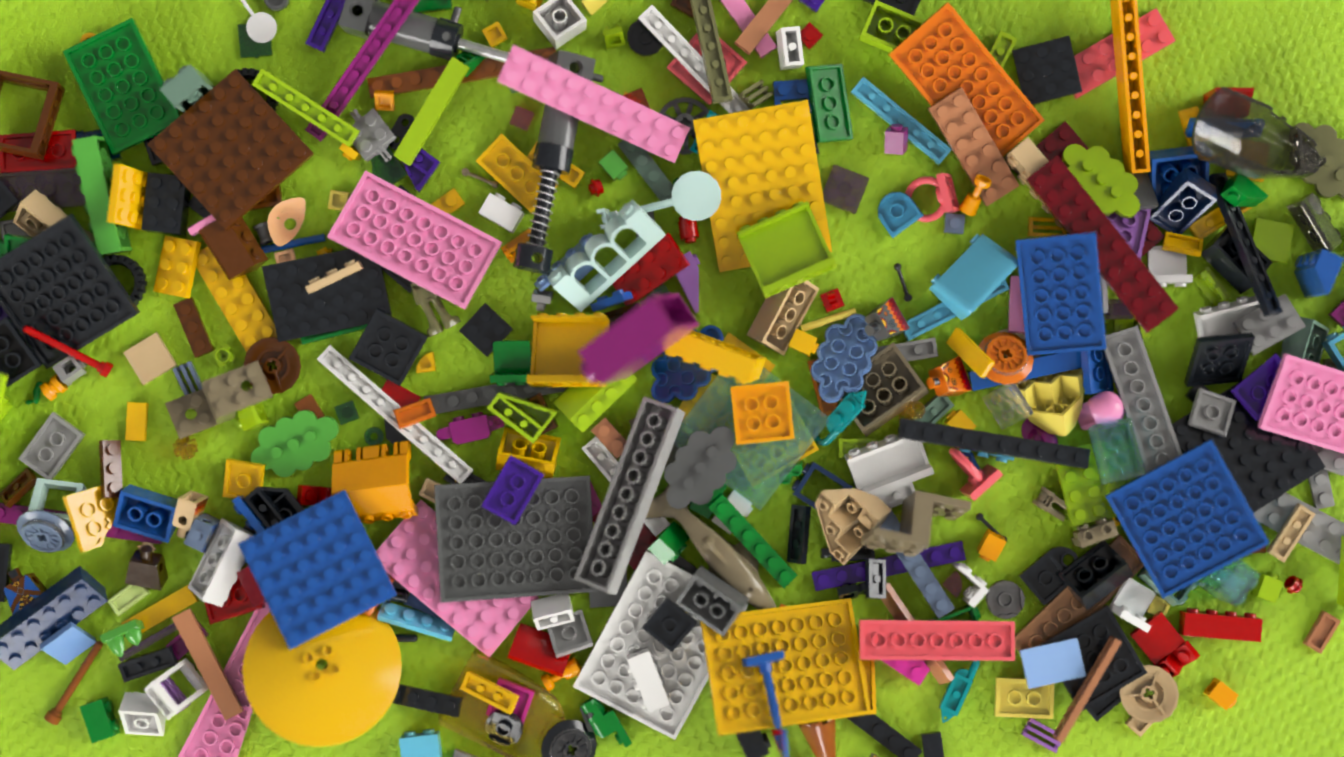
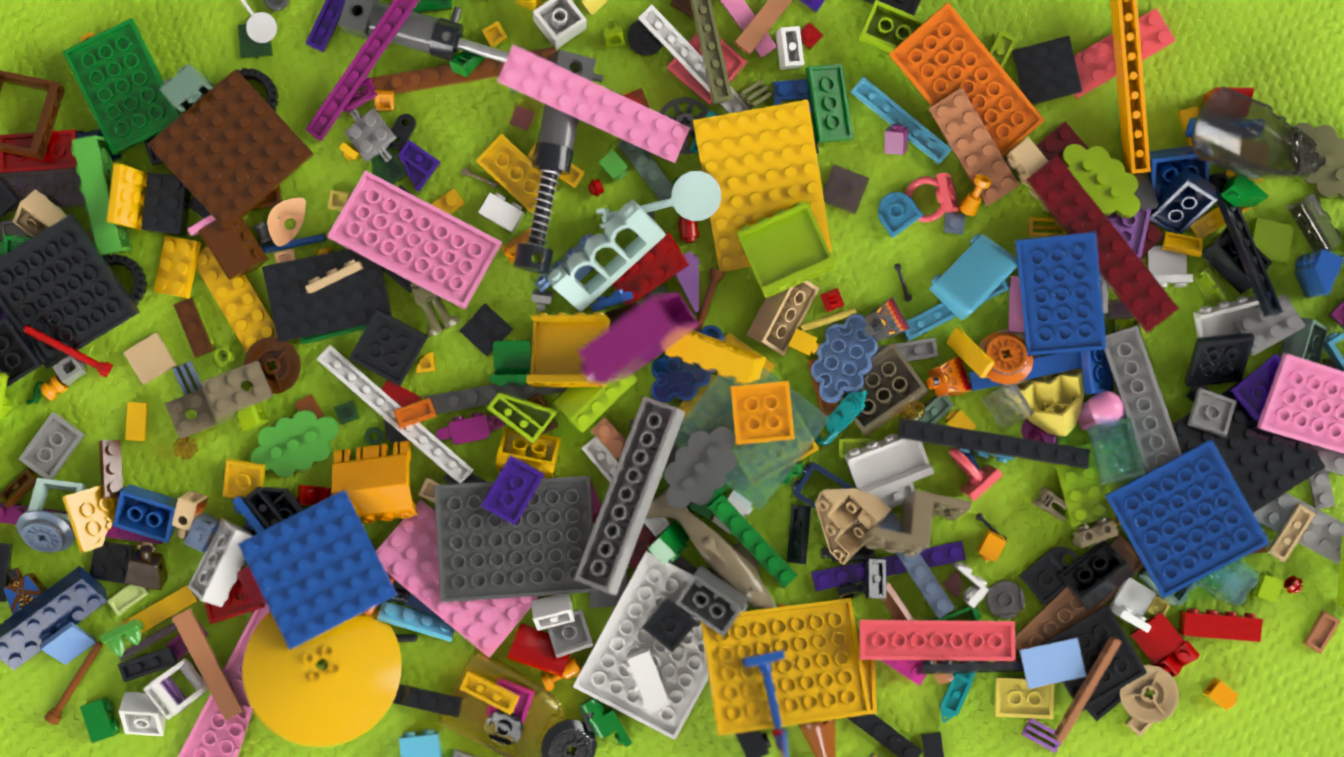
(111, 561): none -> black plate
(305, 107): lime plate -> none
(363, 96): none -> magenta tile
(431, 111): lime tile -> none
(715, 277): none -> dark orange piece
(966, 666): none -> black plate

